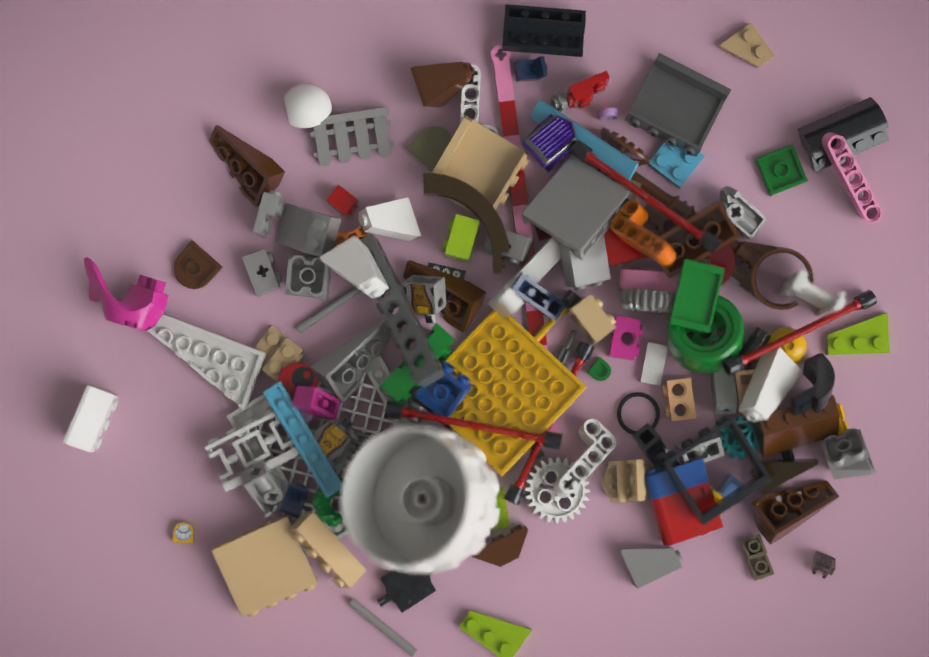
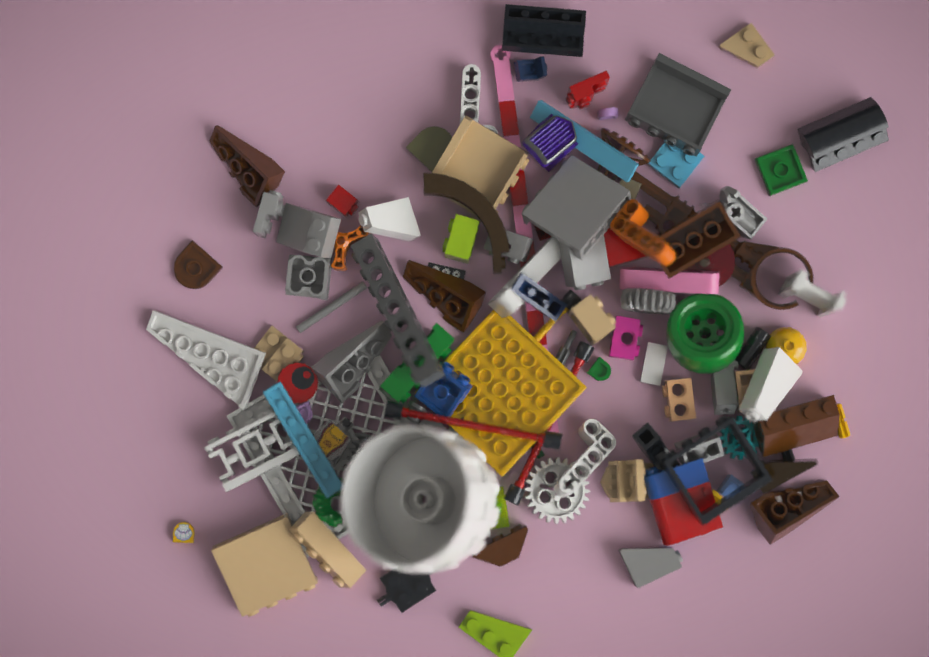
(91, 419): white slope -> none
(138, 308): dark pink hips -> none
(254, 263): light grey brick -> none
(262, 487): light grey piece -> none
(294, 499): dark blue bracket -> none
(306, 105): white cylinder -> none
(316, 402): dark pink brick -> none
(356, 265): white slope -> none
(360, 128): light grey fence -> none
(382, 627): light grey bar -> none
(426, 295): torso -> none
(441, 82): reddish brown slope -> none
(559, 101): light grey plate -> none
(637, 394): black tyre -> none
(696, 295): green piece -> none
(706, 240): red hose -> none
(735, 364): red hose -> none
(757, 557): dark tan slope -> none
(822, 376): black arch -> none
(823, 563): clear smoke tile -> none
(845, 170): bright pink beam -> none
(847, 455): light grey piece -> none
(862, 338): lime wing -> none

